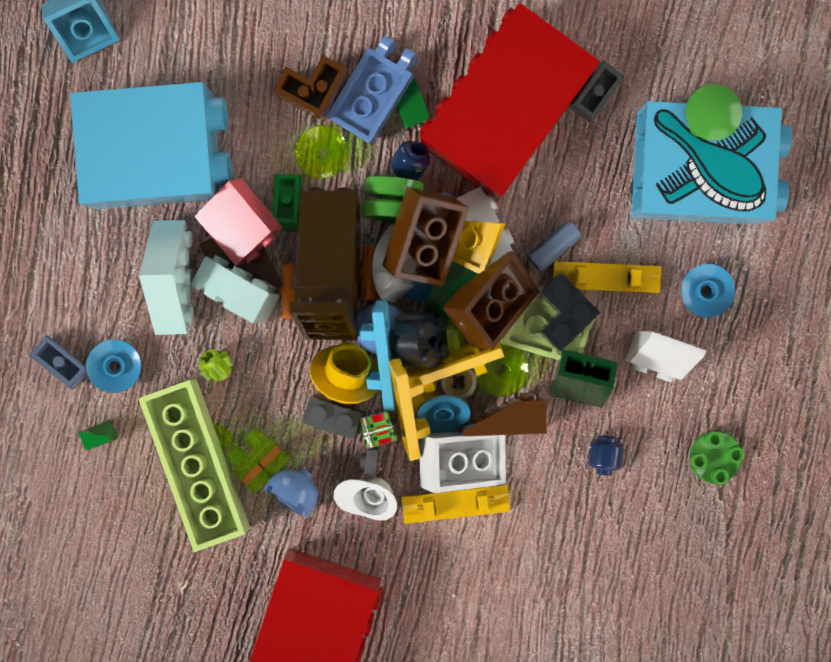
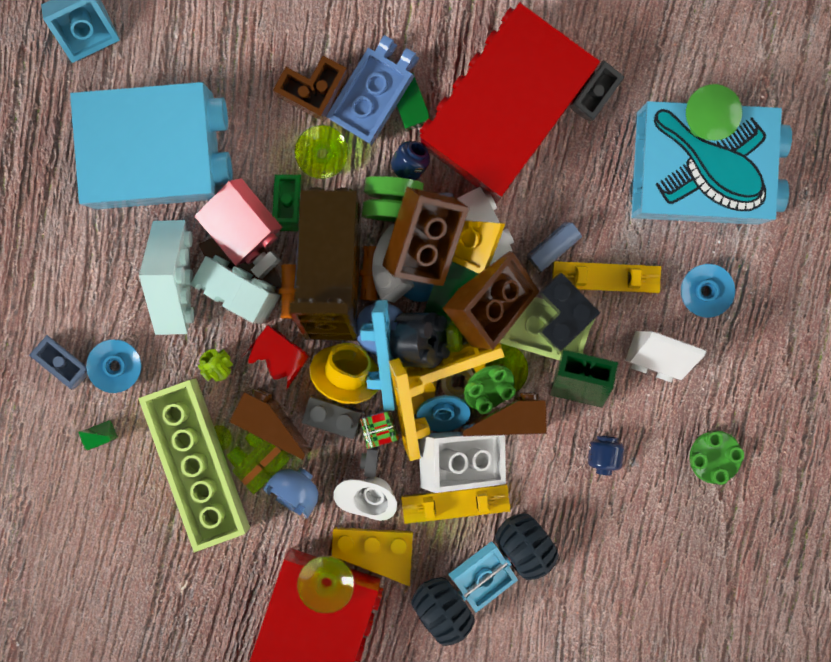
(264, 264): none -> white plate
(268, 421): none -> reddish brown slope
(281, 354): none -> red piece
(320, 597): none -> dish
(376, 550): none -> yellow wing
(484, 578): none -> black plate
(489, 388): none -> bright green dish

